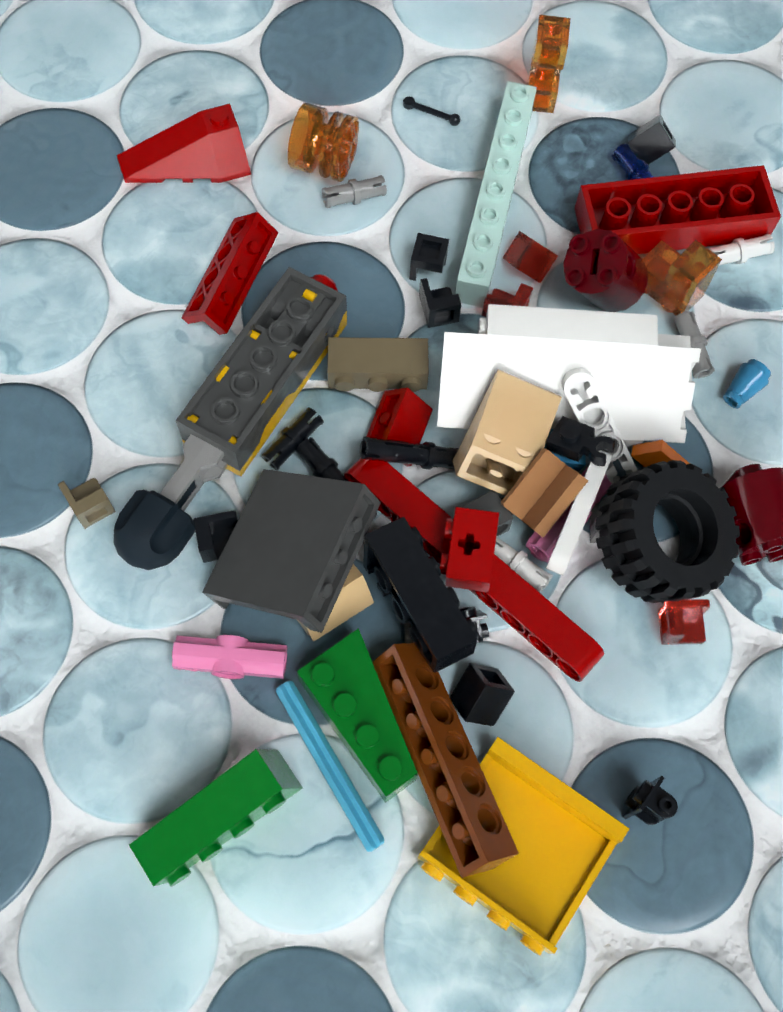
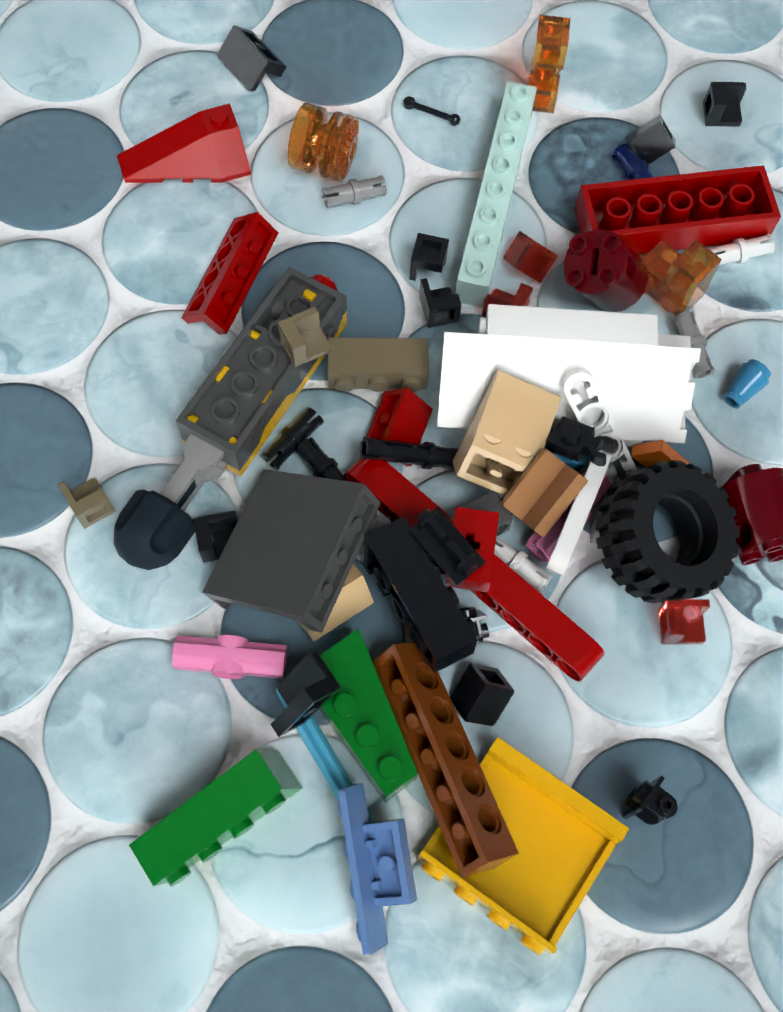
(249, 57): none -> black panel
(303, 337): none -> dark tan panel
(304, 692): none -> black panel
(377, 864): none -> medium blue bracket
(446, 545): none -> black hinge
(723, 104): none -> black panel

